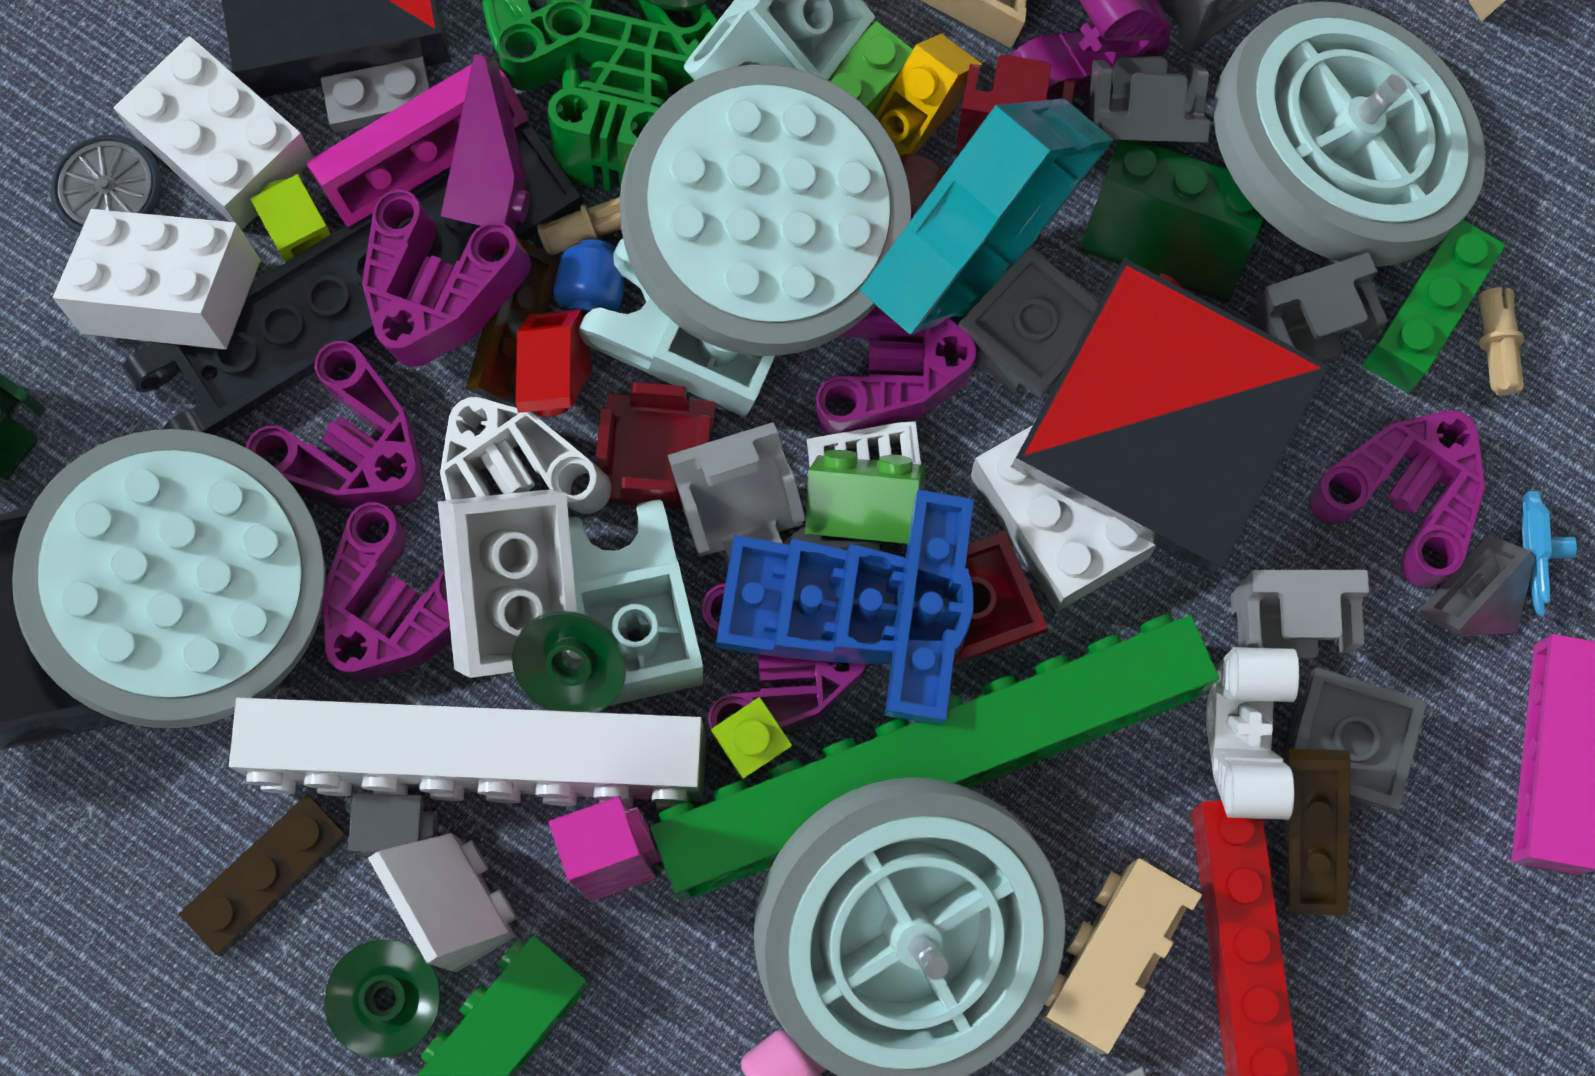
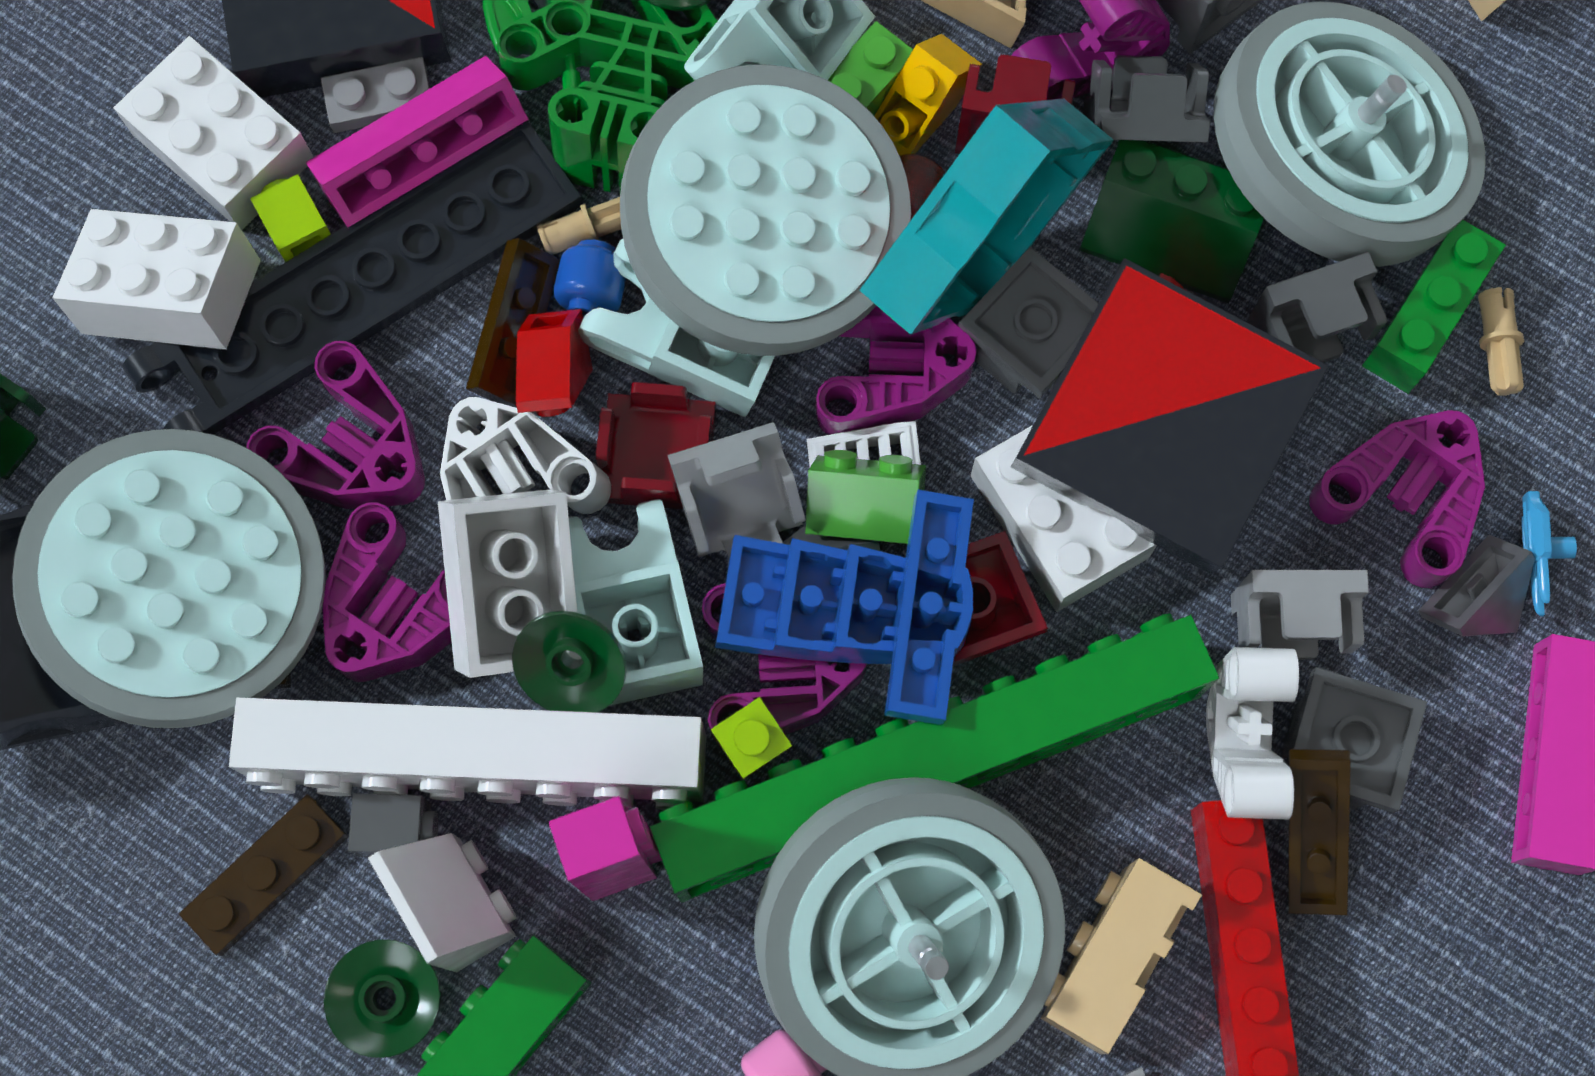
(105, 175): flat silver wheel -> none
(421, 301): magenta connector -> none
(486, 164): magenta slope -> none

